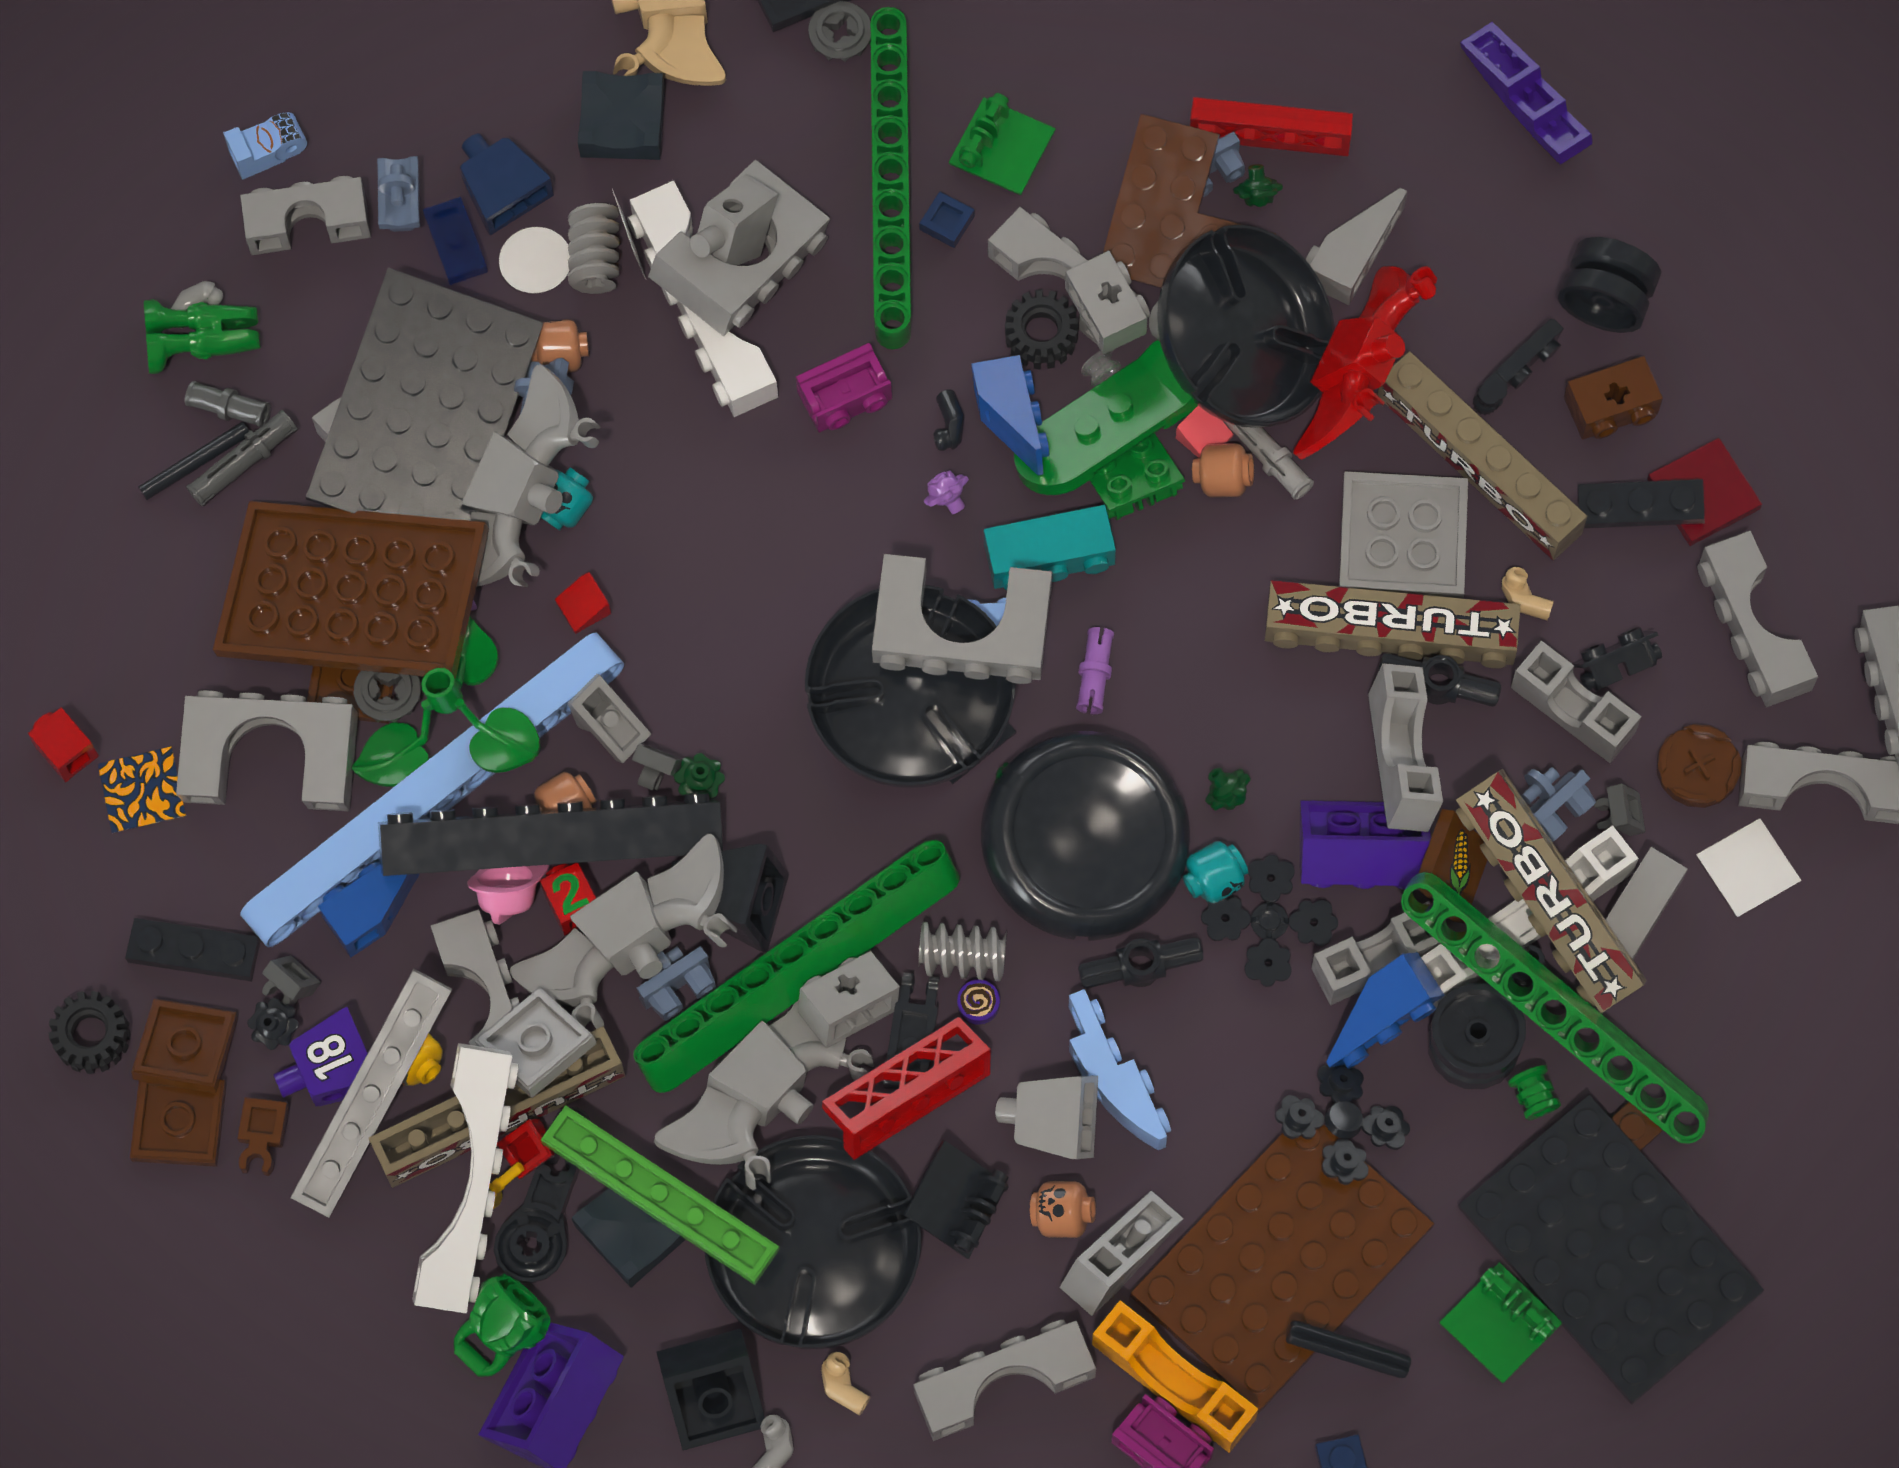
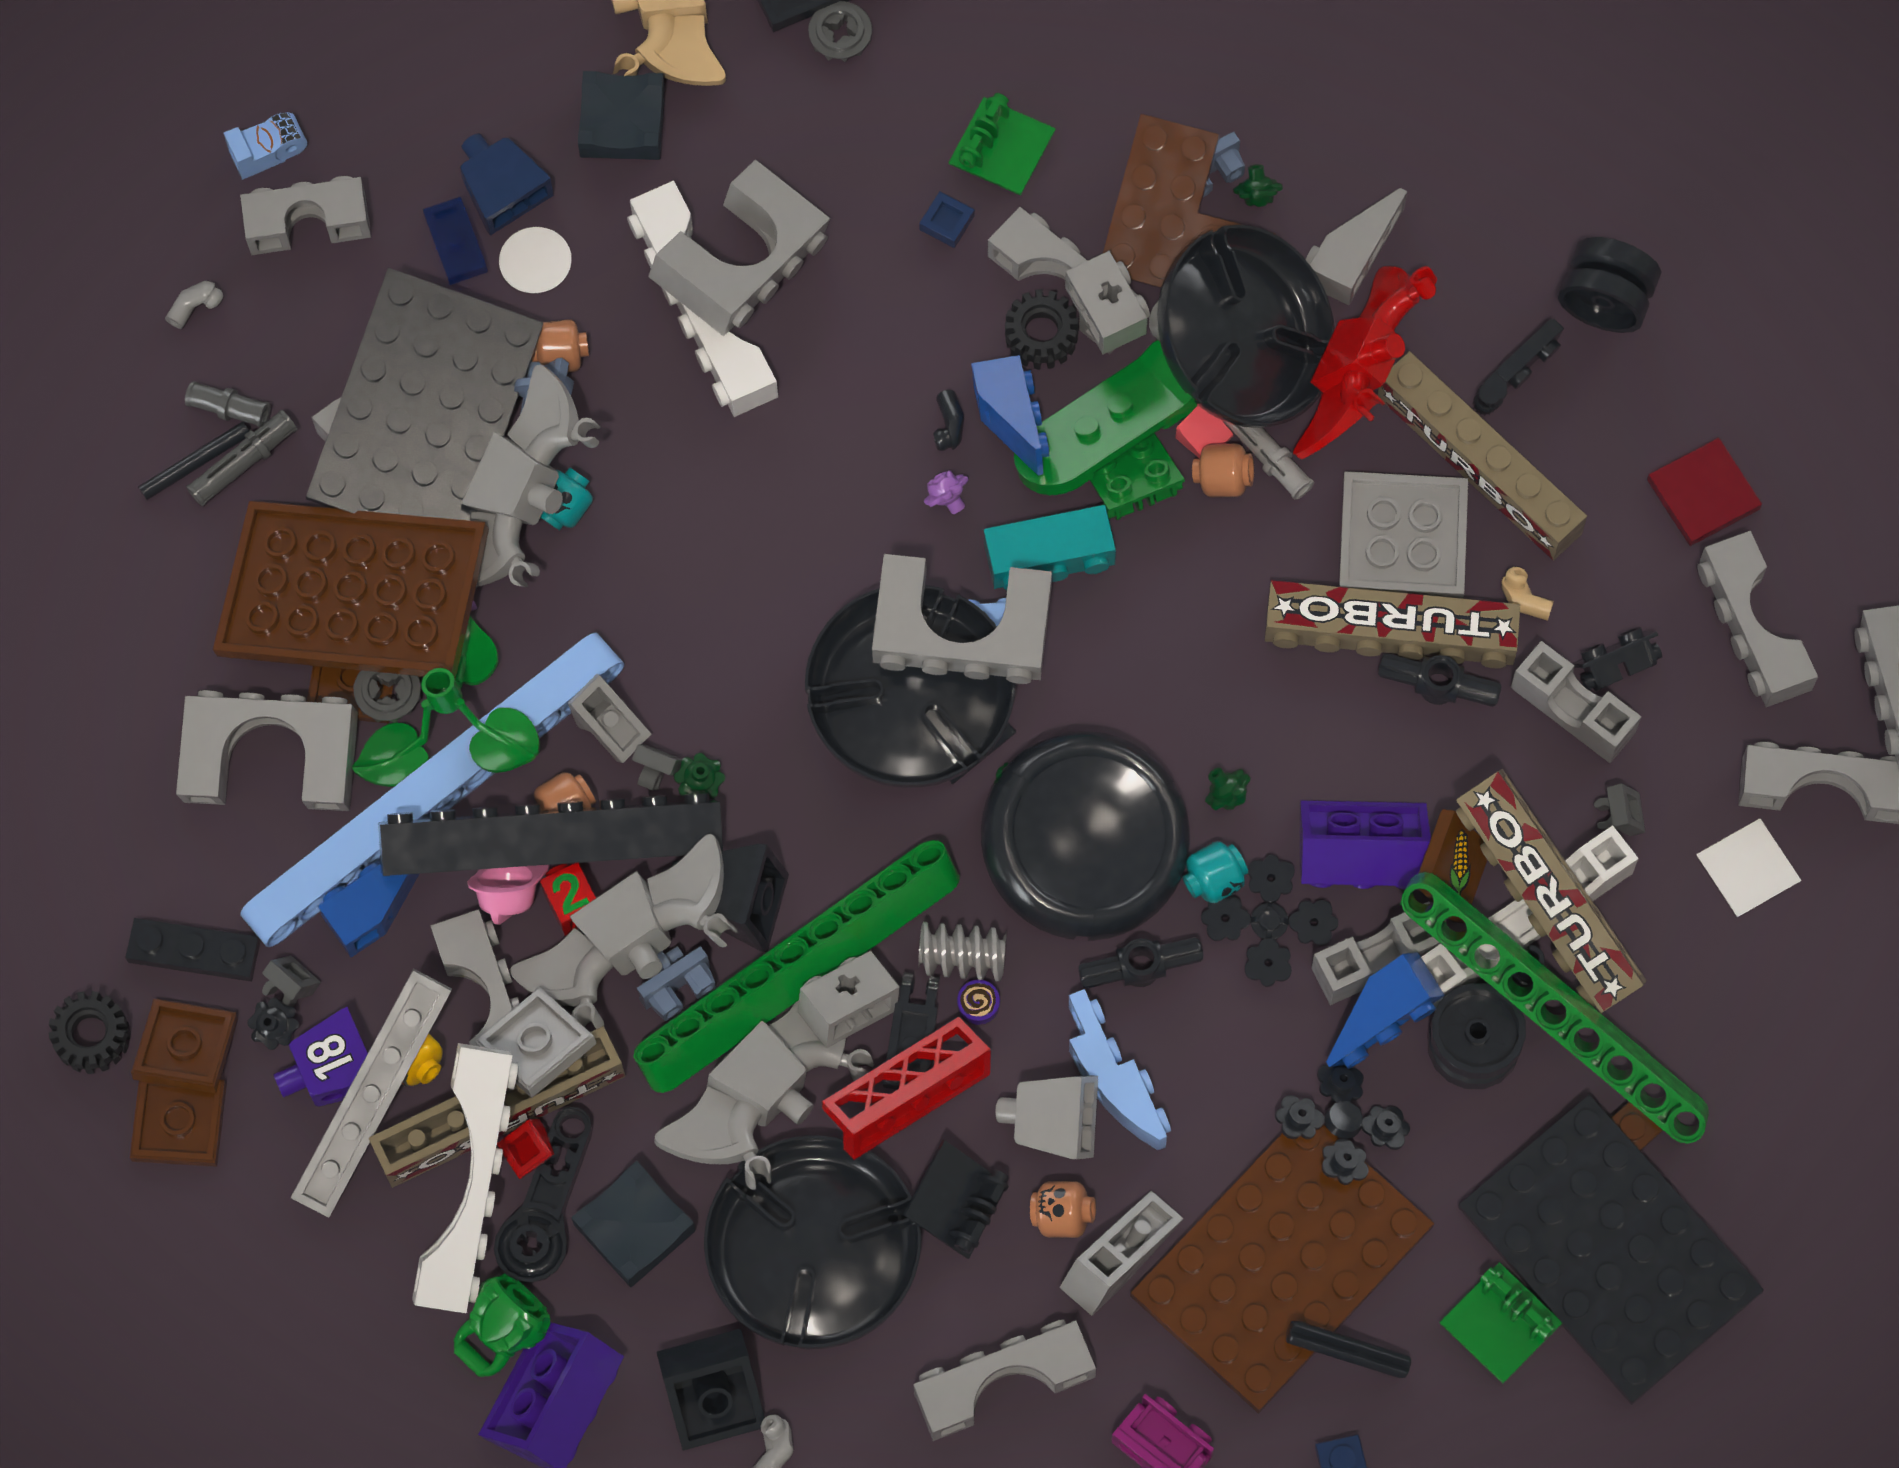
(62, 743): red brick -> none
(141, 789): sticker -> none
(210, 334): green piece -> none
(261, 1127): reddish brown plate -> none
(398, 194): sand blue hips -> none
(500, 1183): yellow hand -> none
(583, 603): red slope -> none
(593, 247): light grey piece -> none
(629, 234): white sticker -> none
(660, 1195): bright green tile -> none
(736, 222): light grey torso -> none
(838, 1383): tan arm -> none
(844, 388): magenta hinge -> none
(894, 193): green beam -> none
(1095, 670): medium lavender pin -> none
(1100, 368): clear bush -> none
(1193, 1394): light orange arch -> none
(1275, 125): red fence -> none
(1397, 713): light grey arch -> none
(1526, 93): dark purple slope -> none
(1535, 1092): green bush -> none
(1568, 791): sand blue hips -> none
(1625, 383): reddish brown brick -> none
(1642, 503): black plate -> none
(1645, 899): light grey slope -> none
(1698, 766): reddish brown tile -> none

